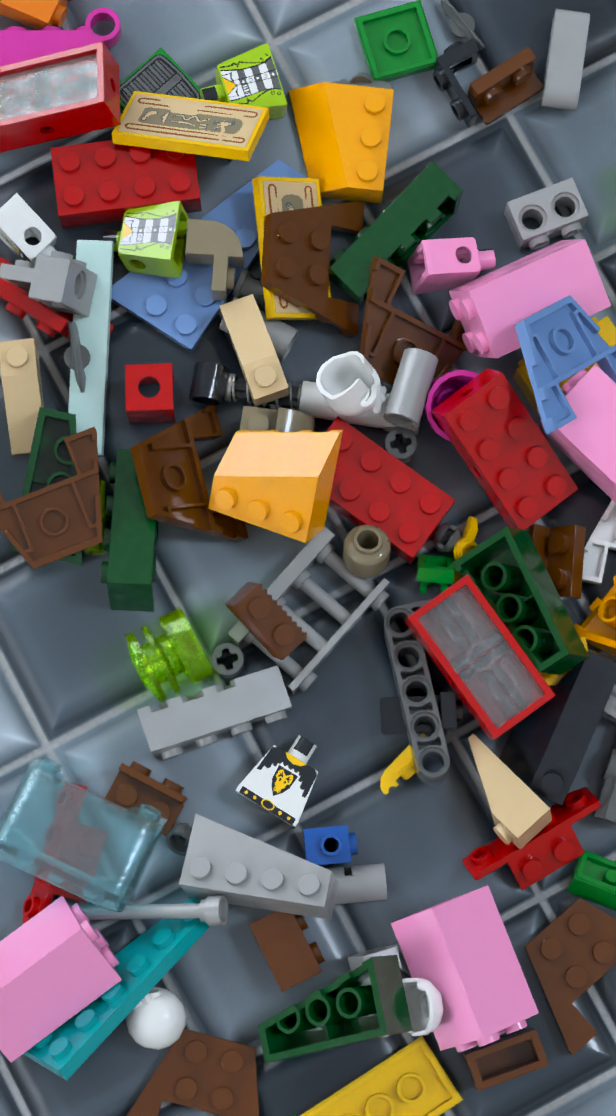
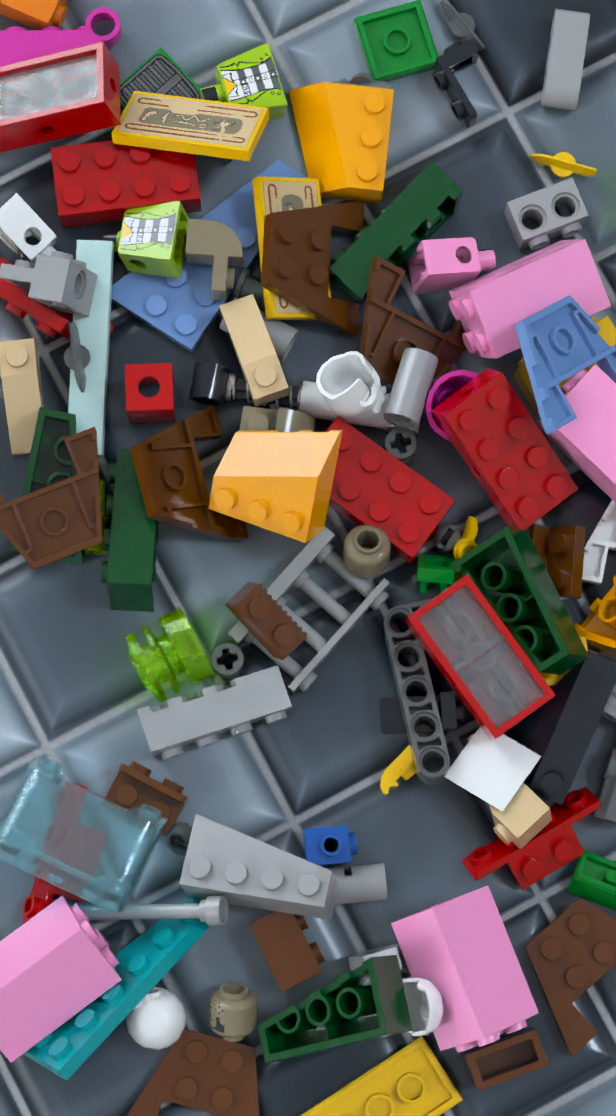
(233, 1012): none -> dark tan head
(282, 781): torso -> none
(492, 768): none -> white sticker
(505, 87): reddish brown bracket -> none
(563, 164): none -> yellow piece

